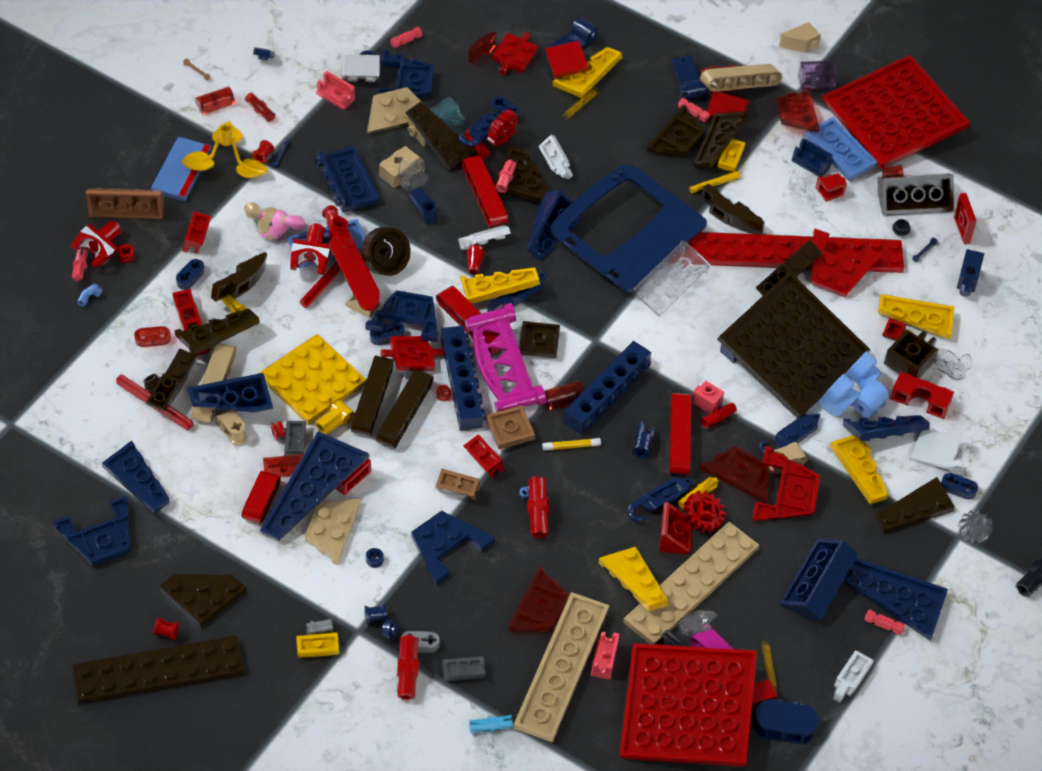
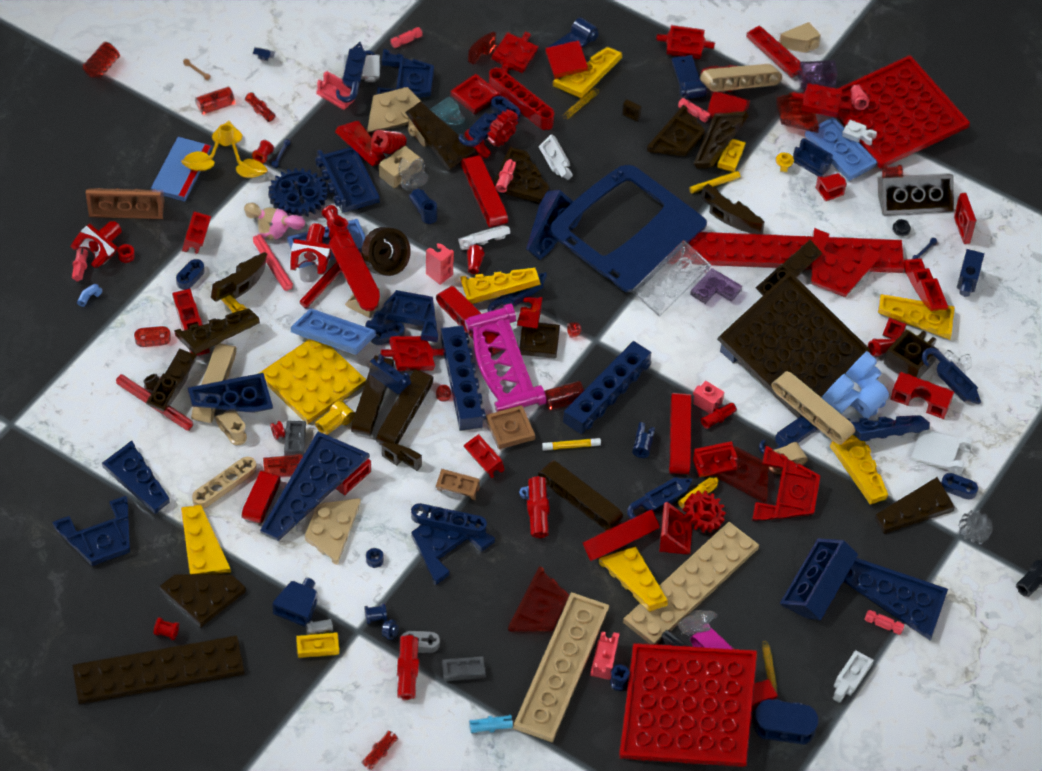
(101, 60): none -> clear red piece
(202, 547): none -> yellow wing
(227, 485): none -> tan beam
(273, 263): none -> coral axle
(297, 602): none -> dark blue torso
(308, 186): none -> dark blue gear
(333, 331): none -> medium blue tile
(353, 72): none -> dark blue plate
(360, 141): none -> red wing
(379, 750): none -> clear red pin
(387, 141): none -> red piece
(388, 375): none -> dark blue hinge
(397, 453): none -> dark brown slope
(439, 264): none -> coral hinge
(449, 517): none -> dark blue beam
(474, 93): none -> red tile
(525, 100): none -> red beam
(530, 316): none -> red hinge
(574, 329): none -> clear red hinge
(581, 495): none -> dark brown beam
(619, 677): none -> dark blue bush
(621, 535): none -> red slope
(631, 110): none -> dark brown tile
(685, 41): none -> red plate
(714, 283): none -> clear purple plate
(715, 459): none -> red hinge
(774, 50): none -> red plate
(784, 160): none -> yellow plate
(813, 408): none -> tan beam
(822, 100): none -> red plate
(857, 132): none -> white plate
(859, 98): none -> coral cone
(879, 346): none -> red cone
(925, 285): none -> red slope
(953, 377): none -> dark blue plate

